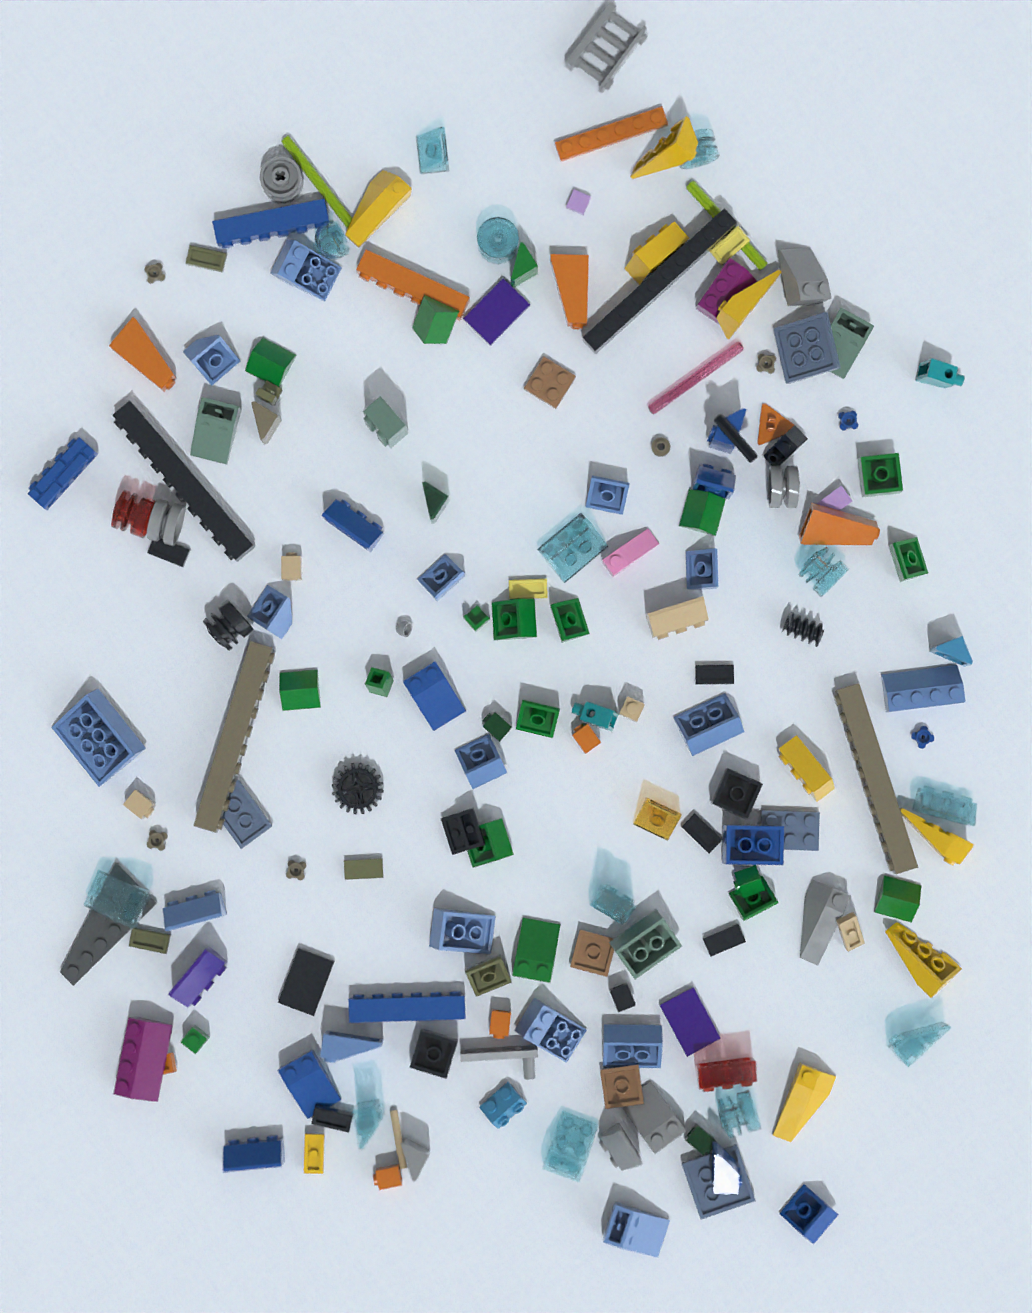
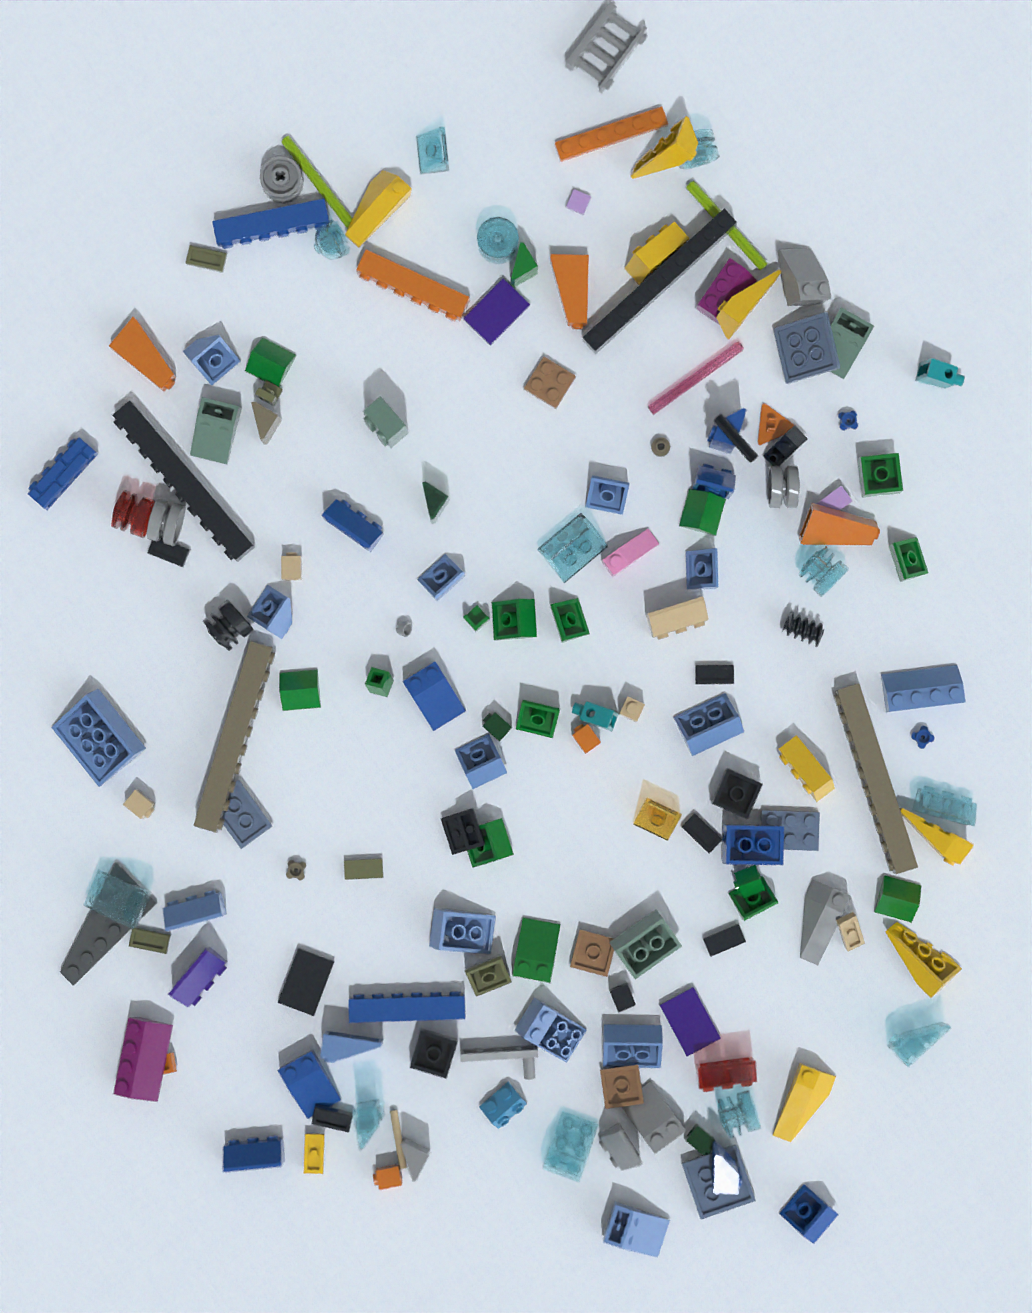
(153, 836): dark tan plate -> none
(154, 268): dark tan plate -> none
(195, 1039): green brick -> none
(305, 269): medium blue slope -> none
(361, 805): black gear -> none
(434, 321): green slope -> none
(500, 1023): orange brick -> none
(528, 589): light yellow tile -> none
(611, 904): clear light blue slope -> none
(730, 245): light yellow tile -> none
(767, 368): dark tan plate -> none
(955, 651): dark azure slope -> none

